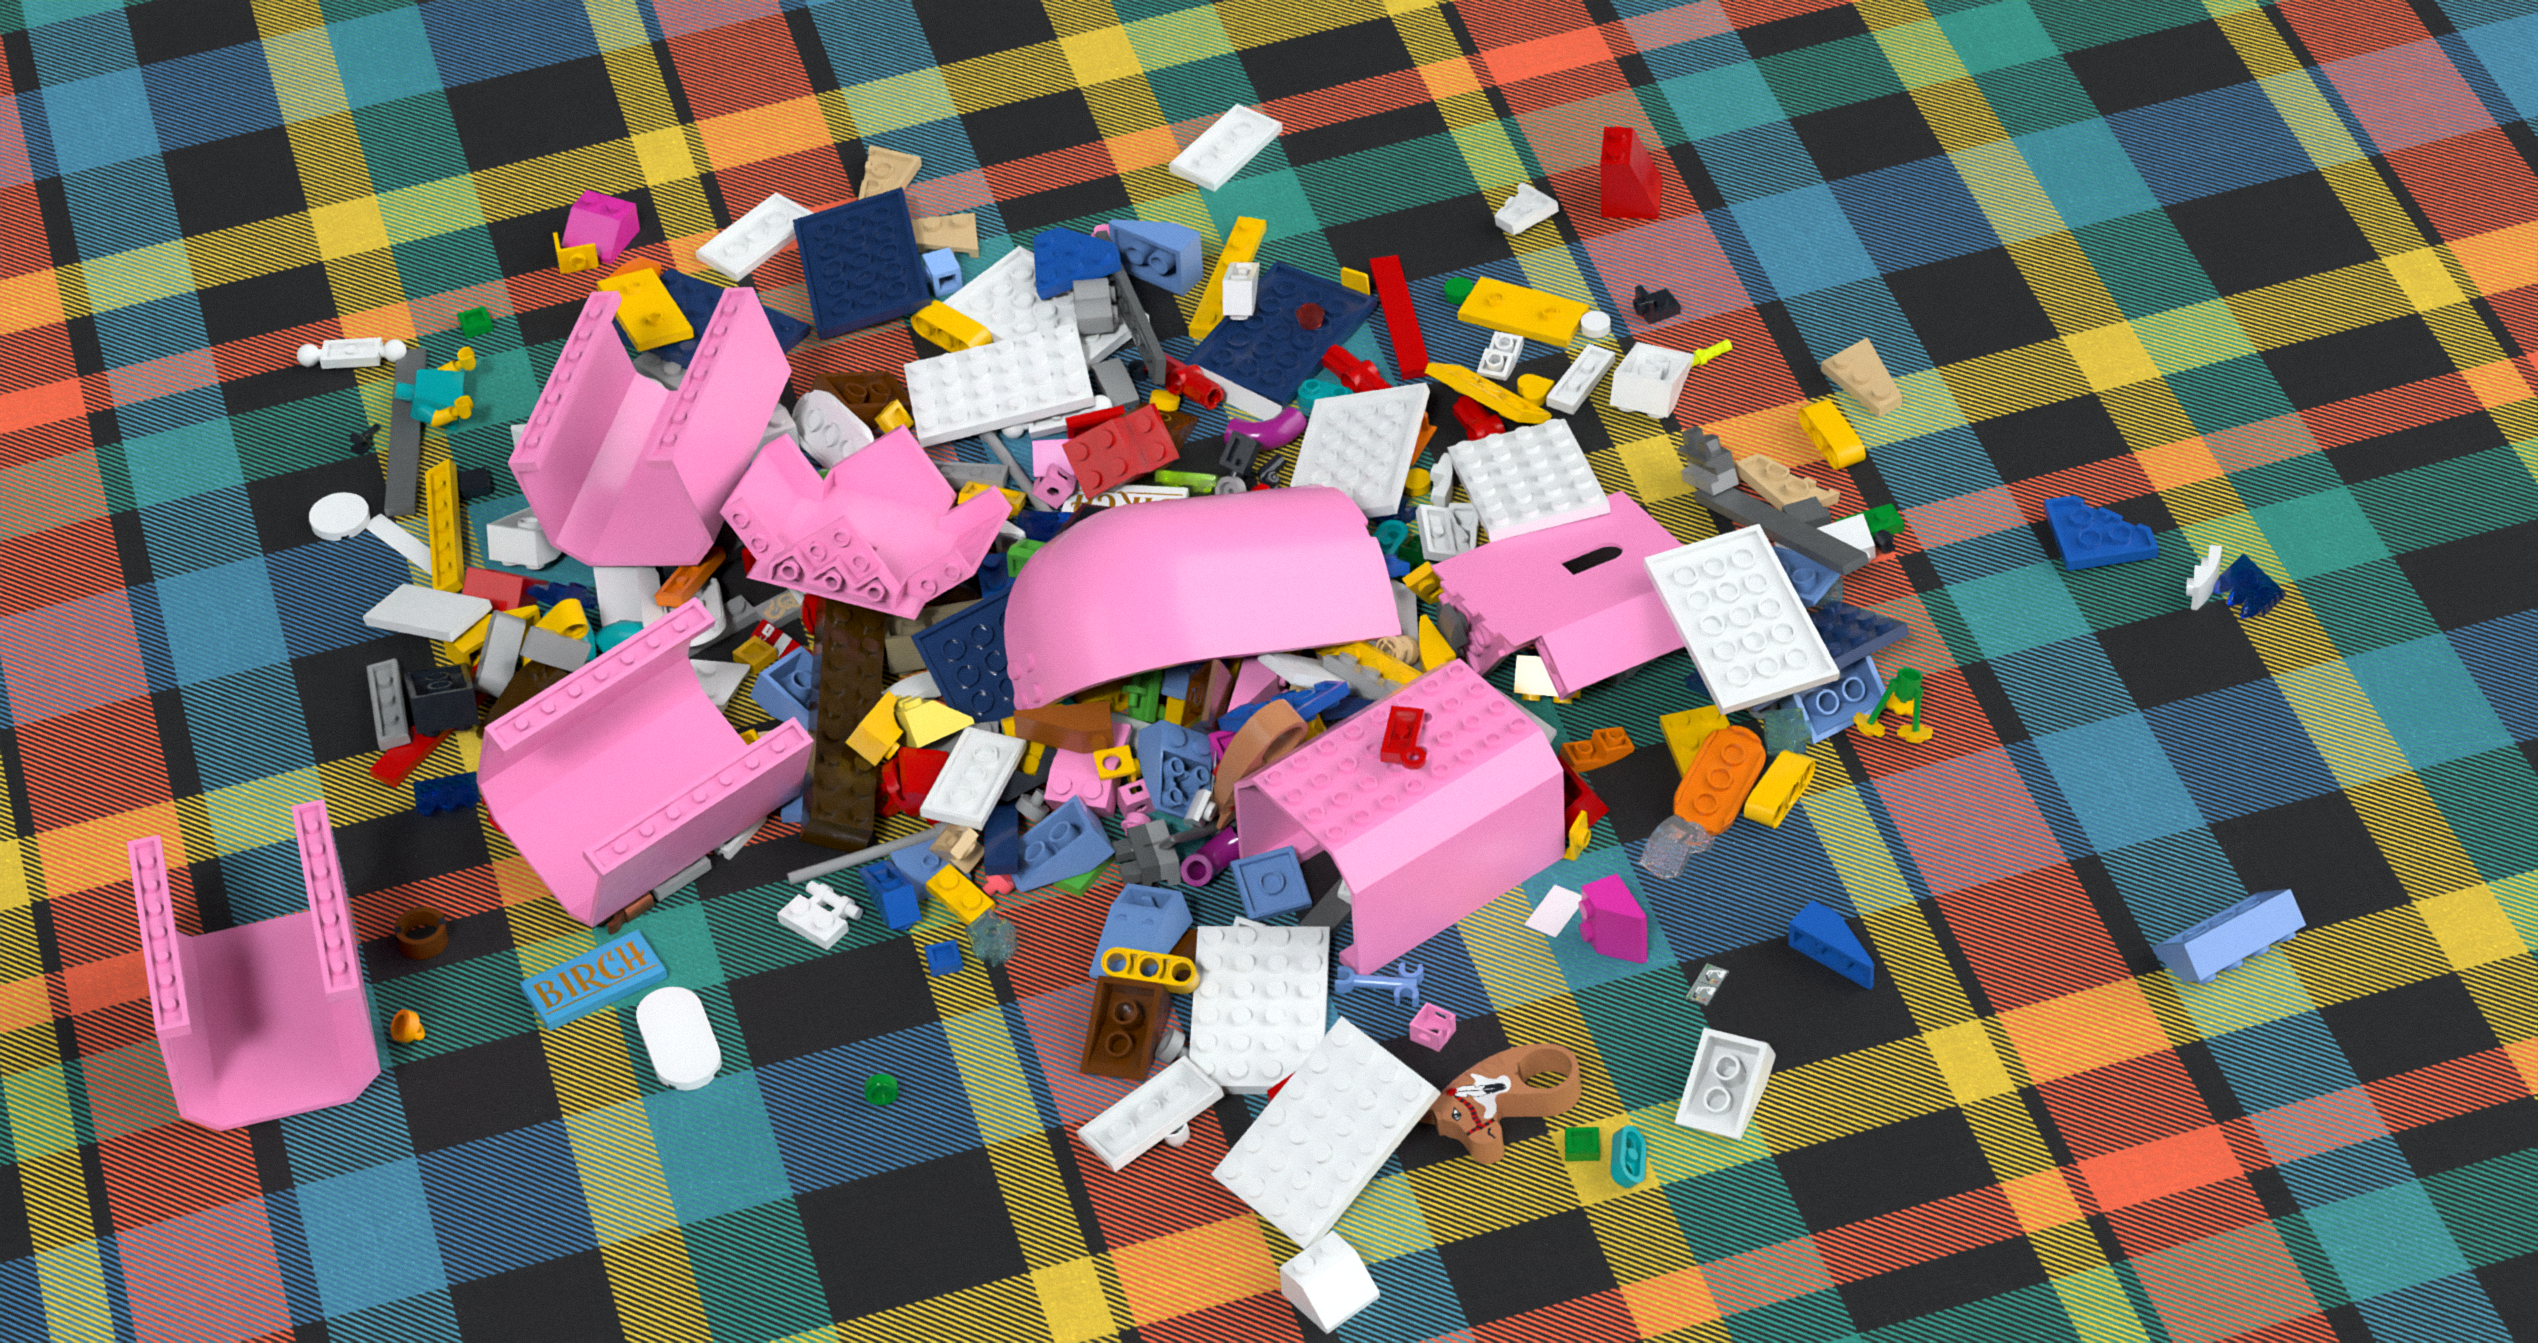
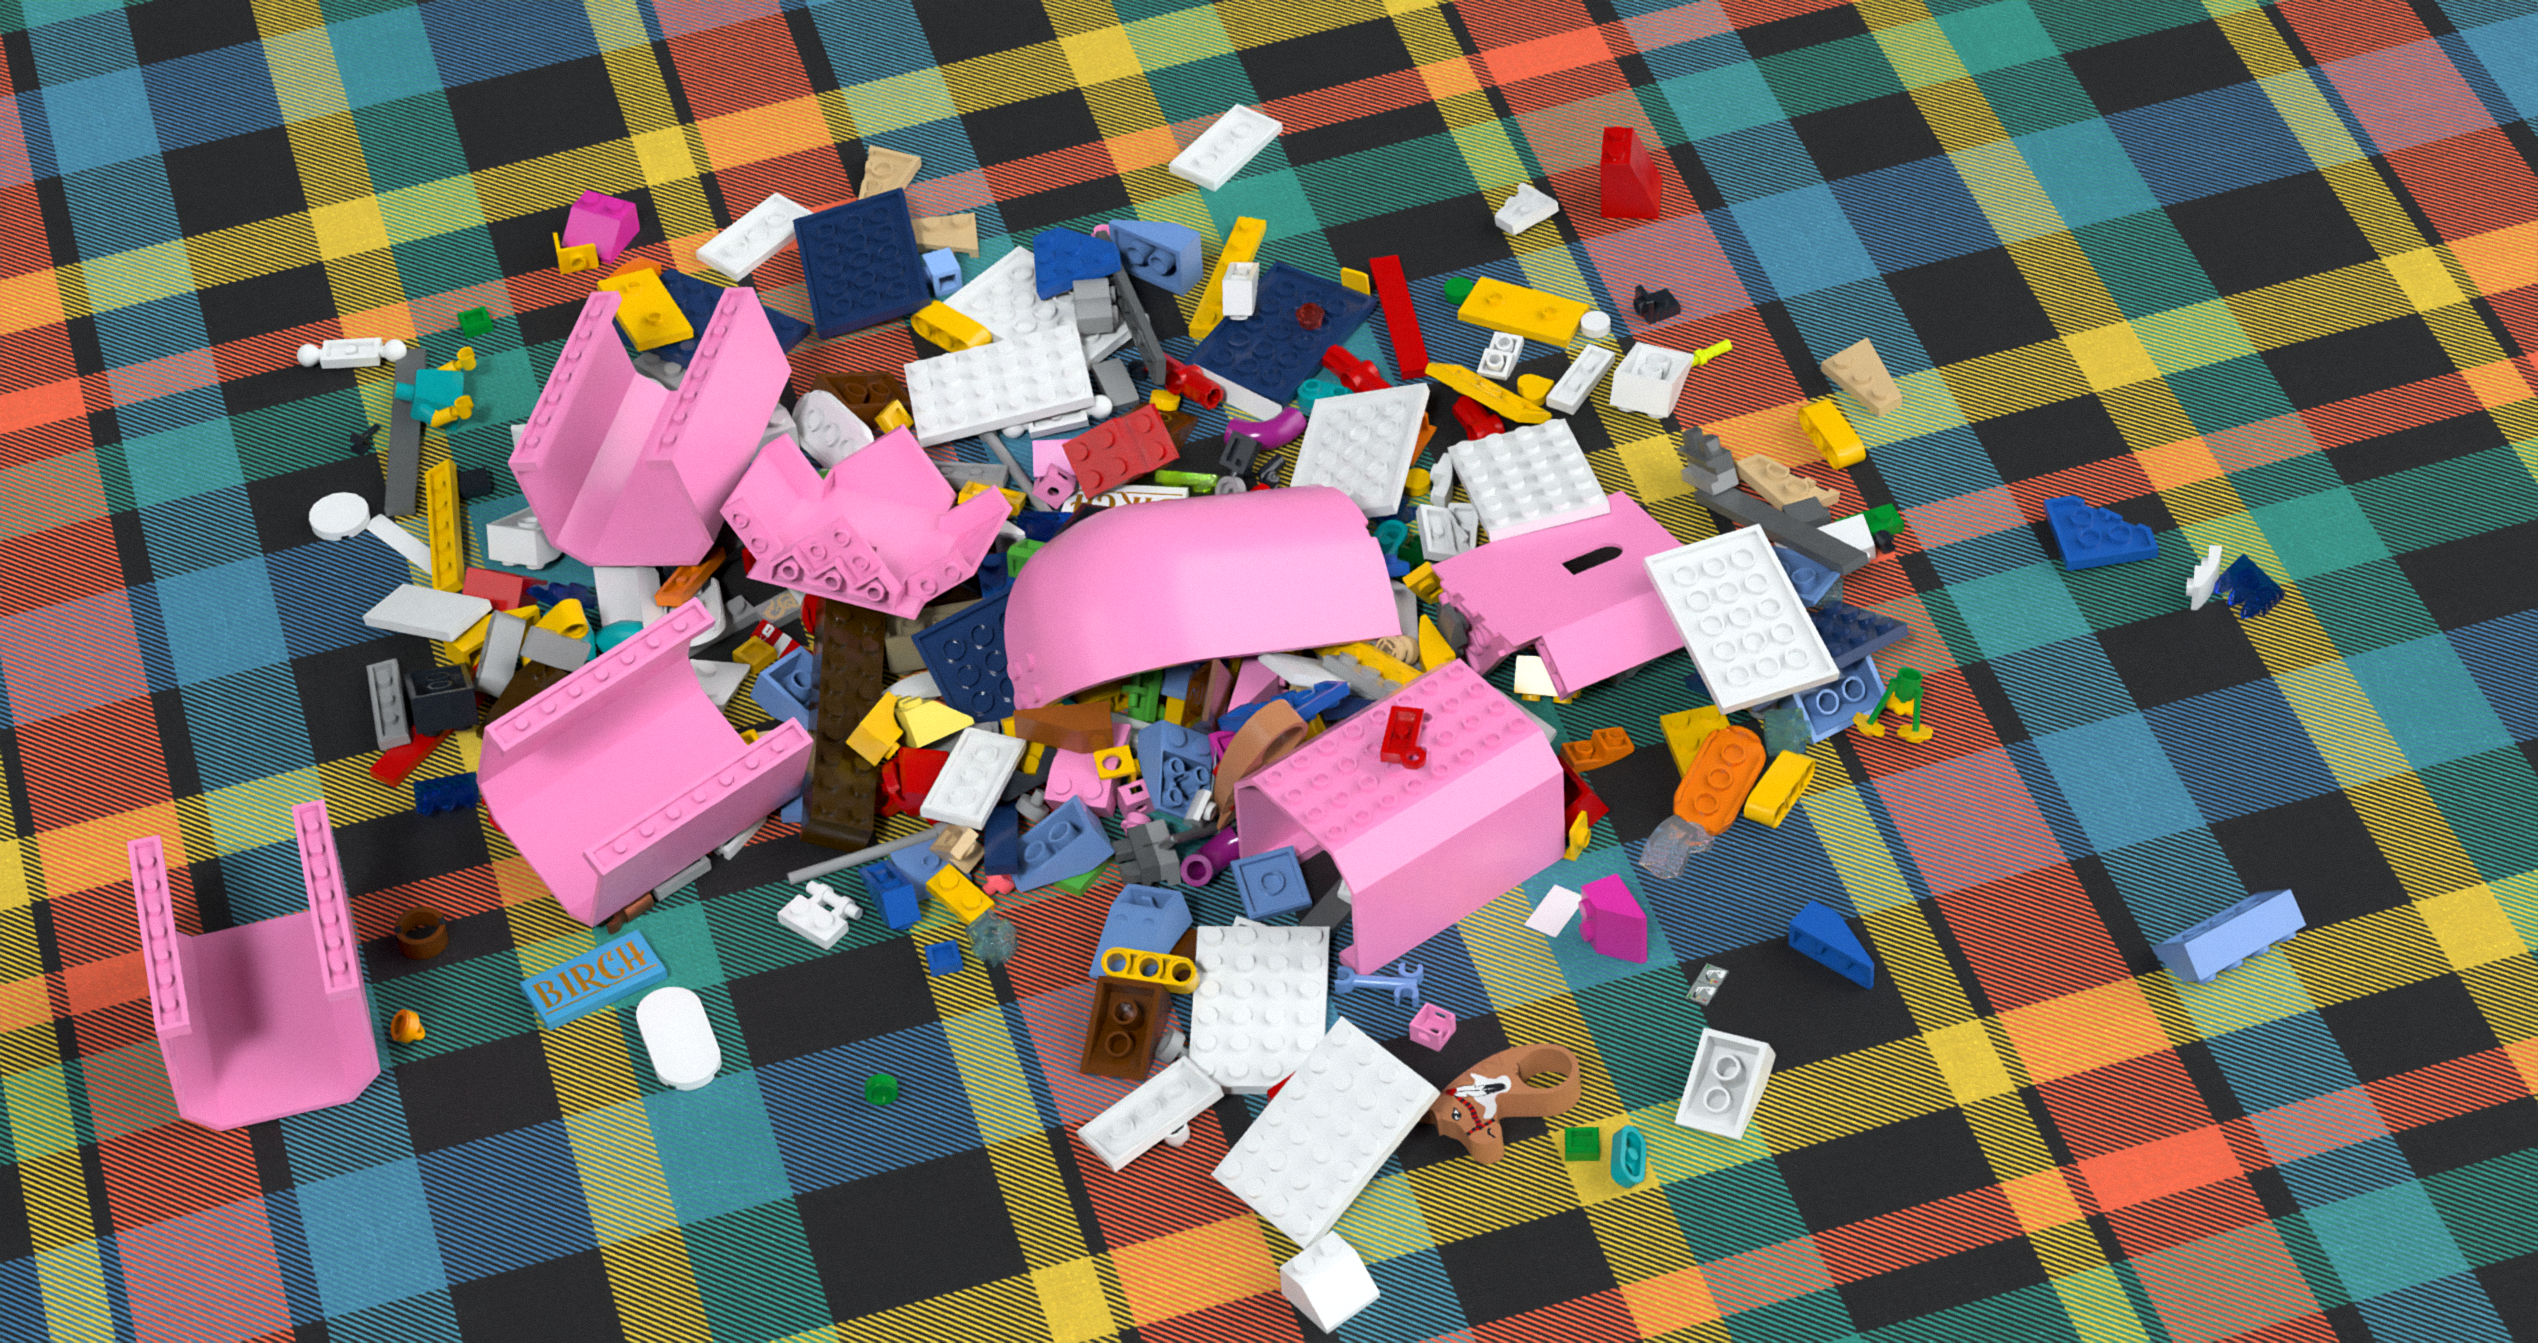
(1084, 422): red tile -> none

